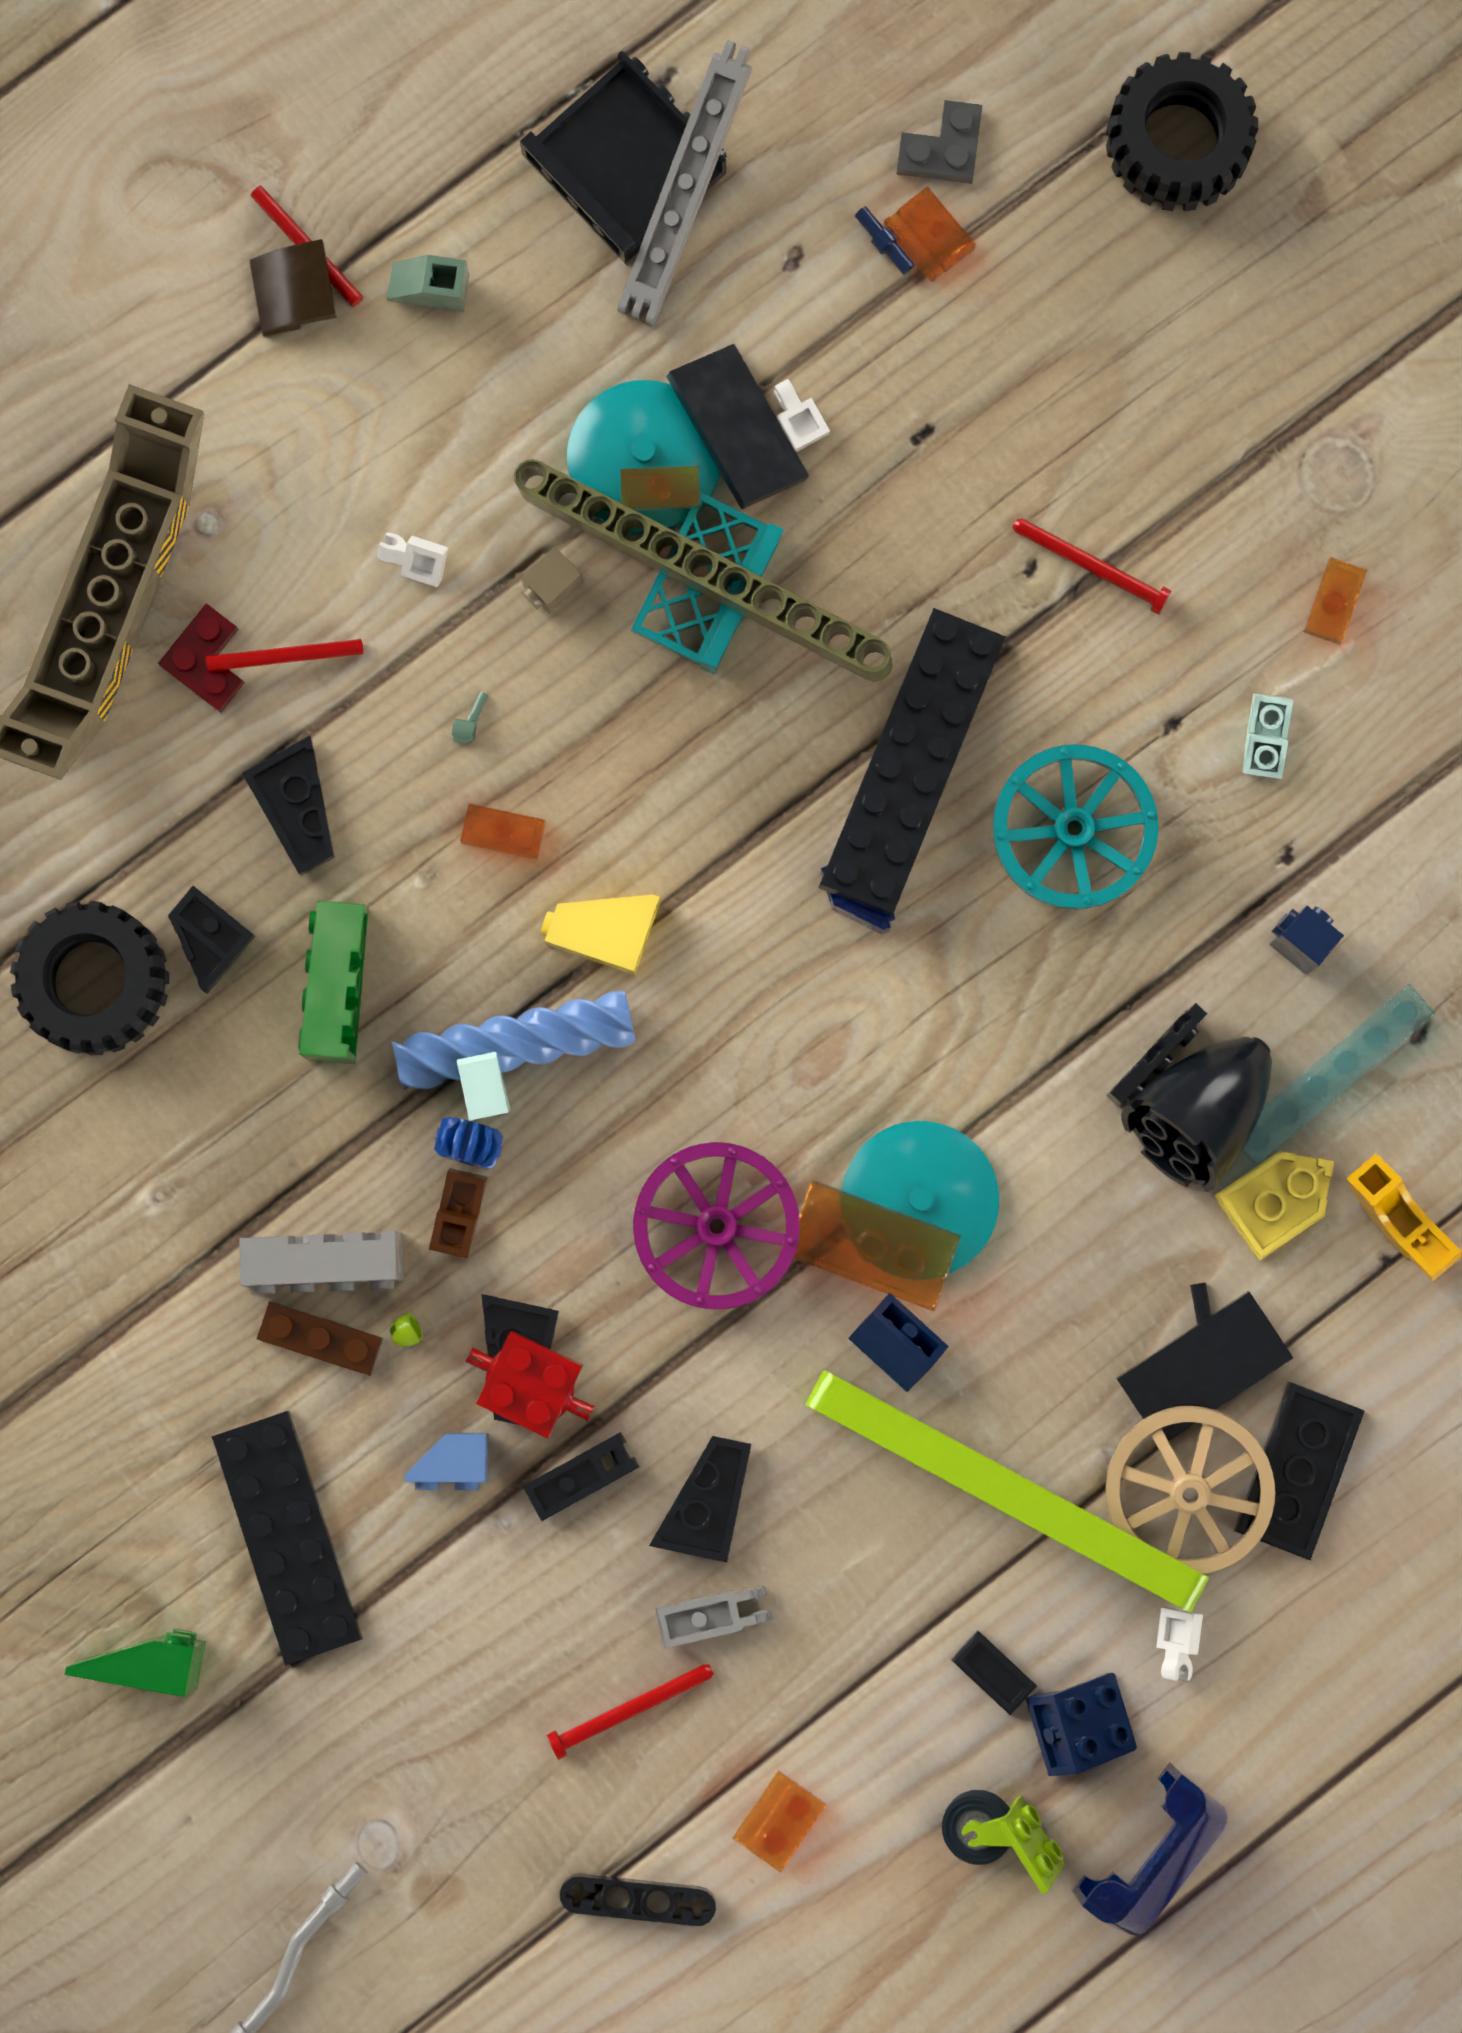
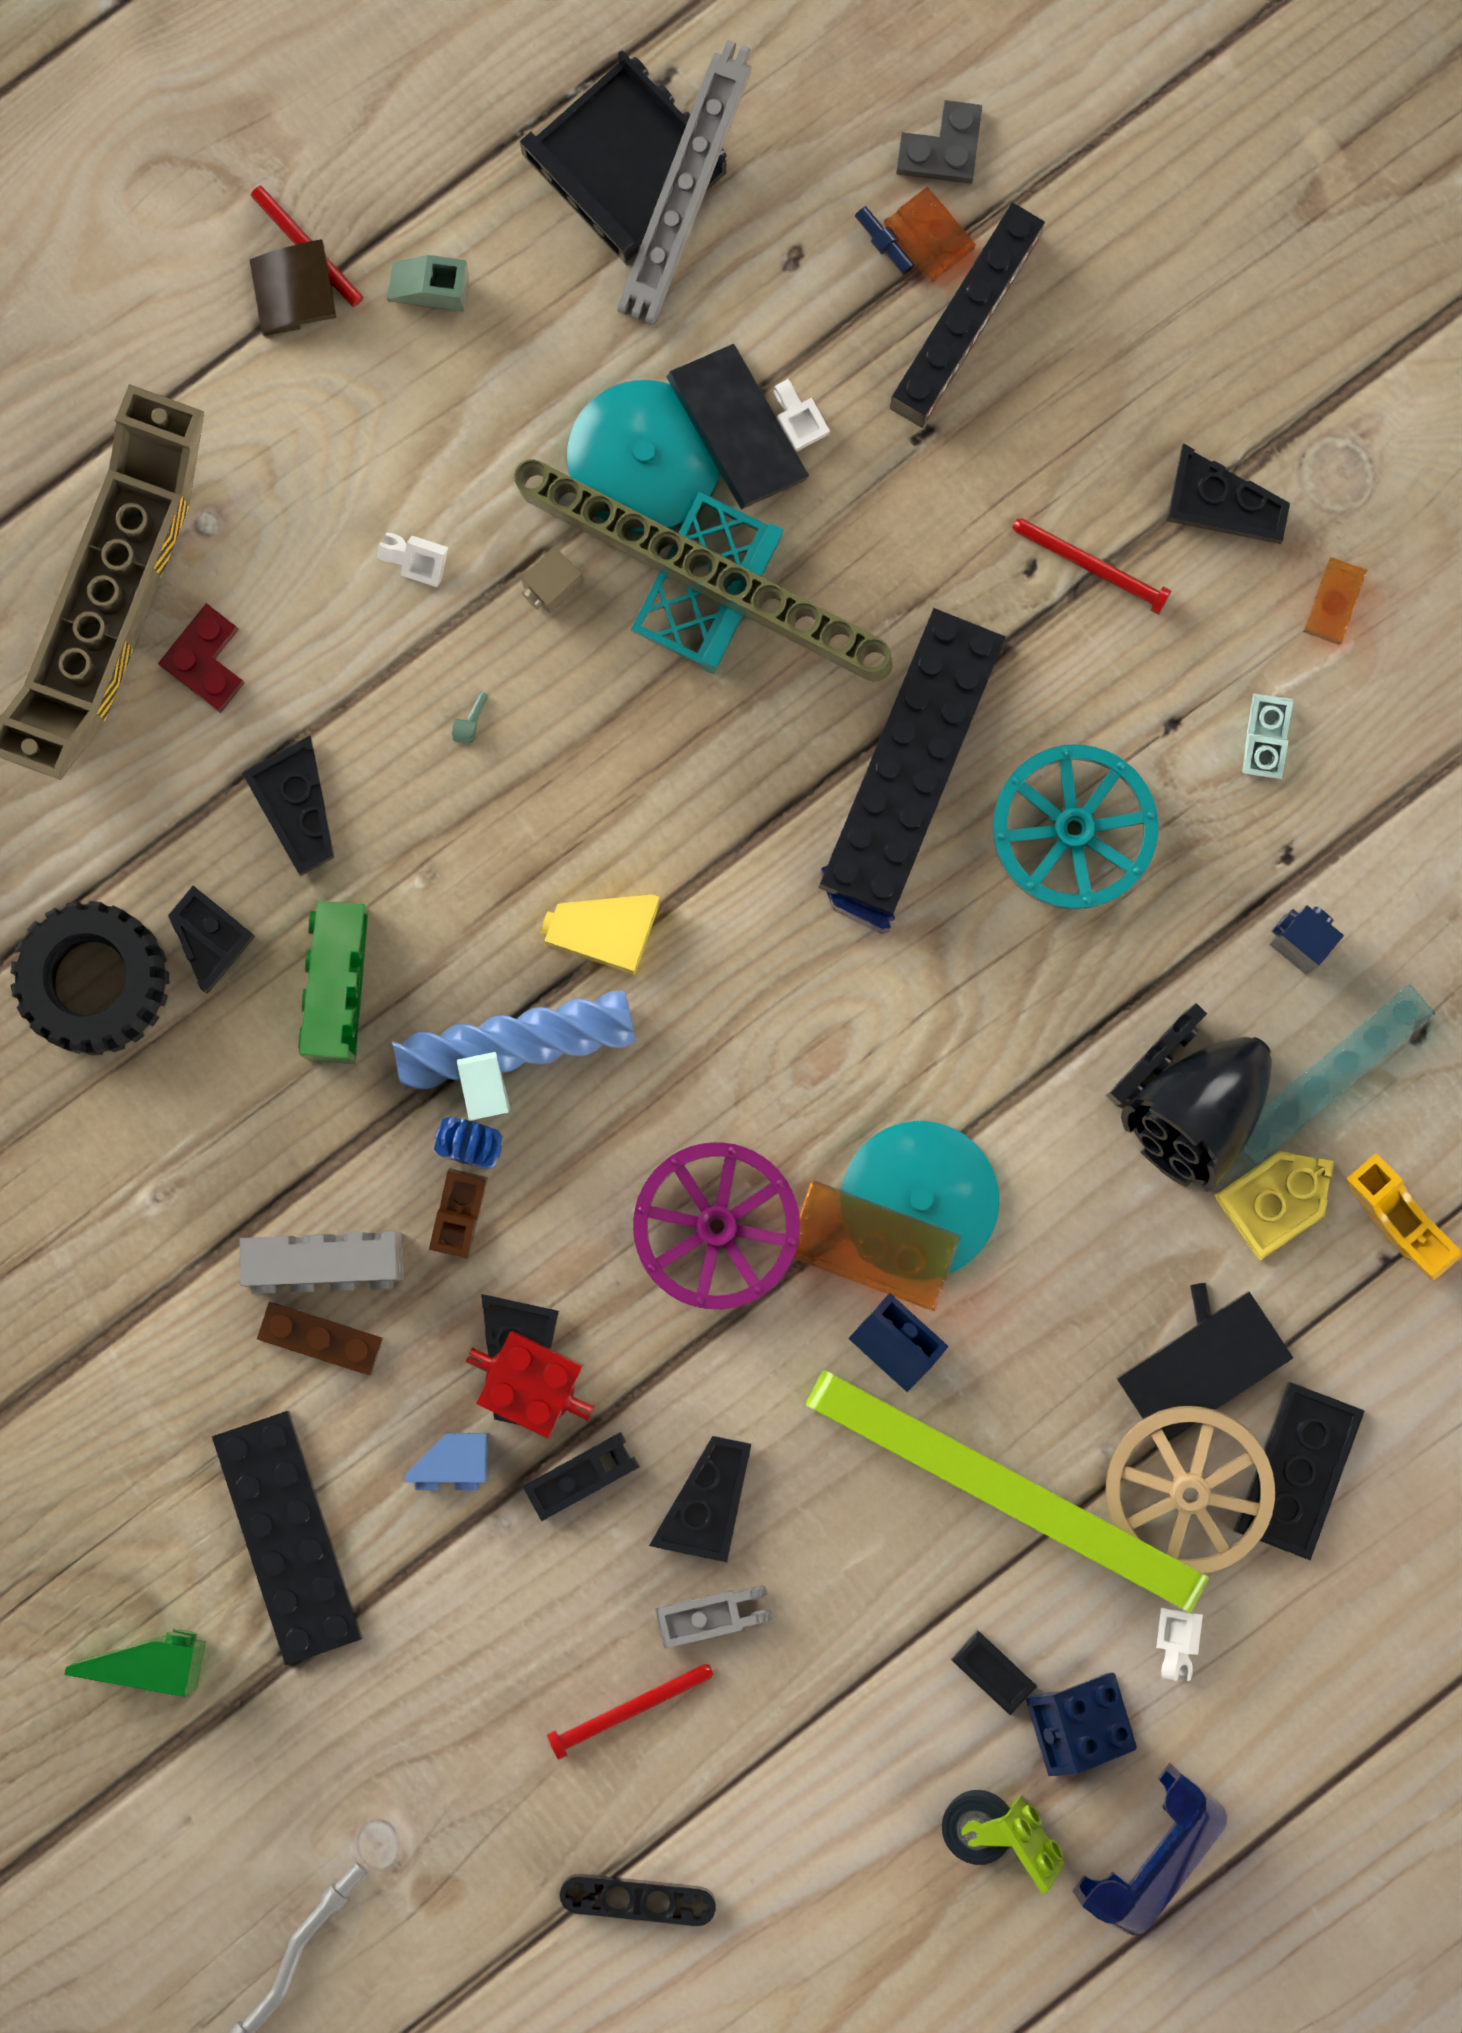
(284, 655): red bar -> none
(406, 1331): lime hinge -> none
(503, 831): clear orange plate -> none
(660, 487): clear orange plate -> none
(779, 1821): clear orange plate -> none
(967, 315): none -> black brick
(1189, 84): black tyre -> none
(1220, 501): none -> black wing

